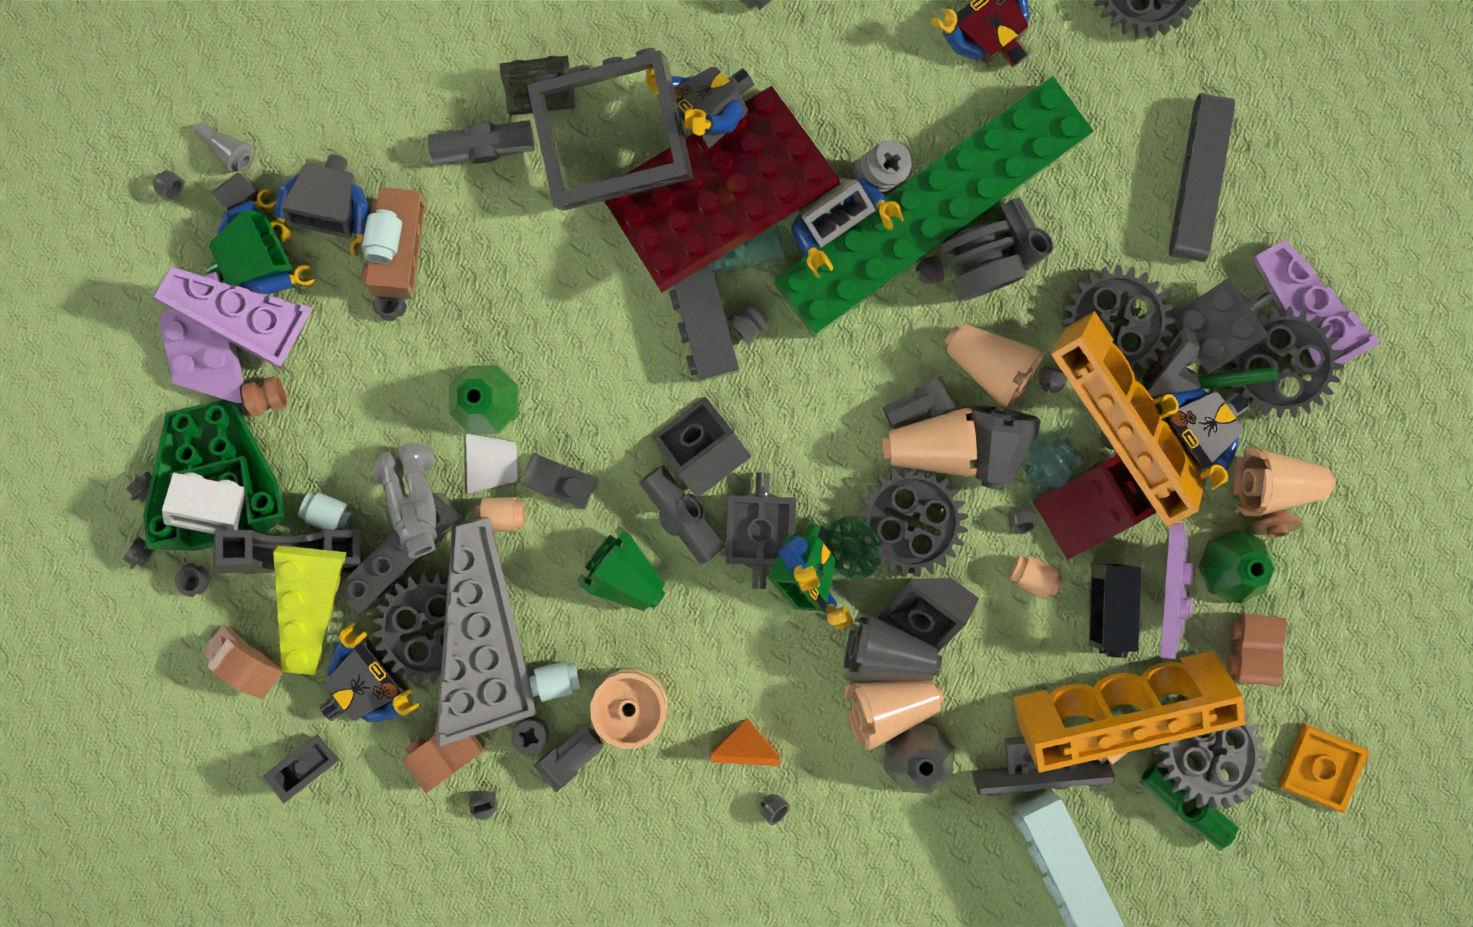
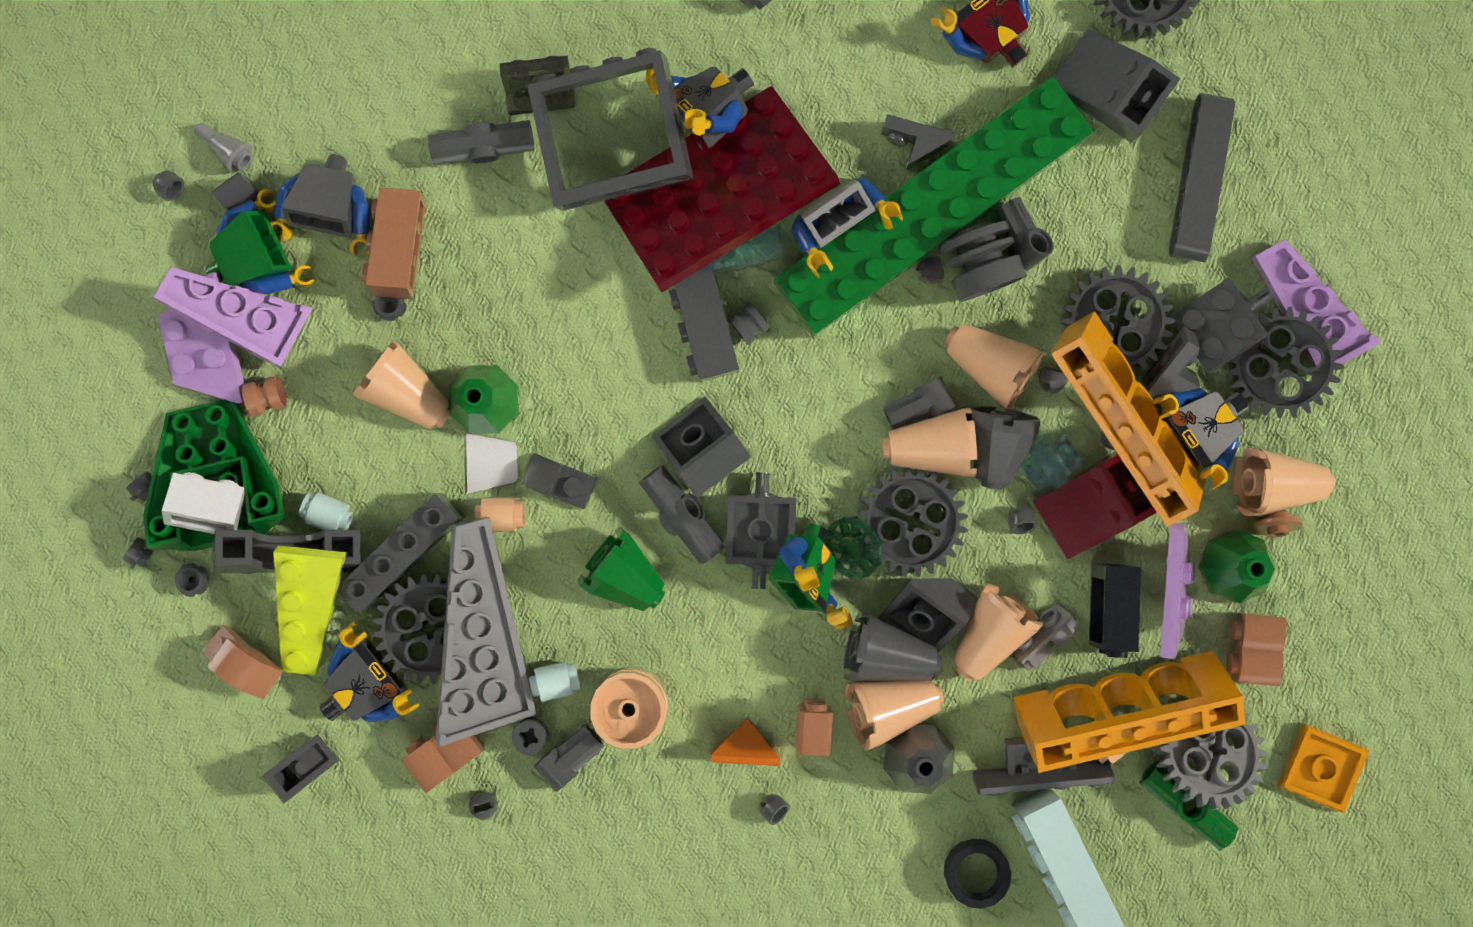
(381, 236): light aqua brick -> none
(403, 389): none -> light nougat cone
(412, 515): light grey piece -> none
(814, 727): none -> nougat brick
(882, 166): light grey piece -> none
(925, 139): none -> dark grey slope
(986, 898): none -> black tyre
(993, 633): none -> light nougat cone
(1035, 576): light nougat brick -> none
(1057, 627): none -> light grey hinge
(1115, 84): none -> dark grey slope
(1238, 378): green piece -> none

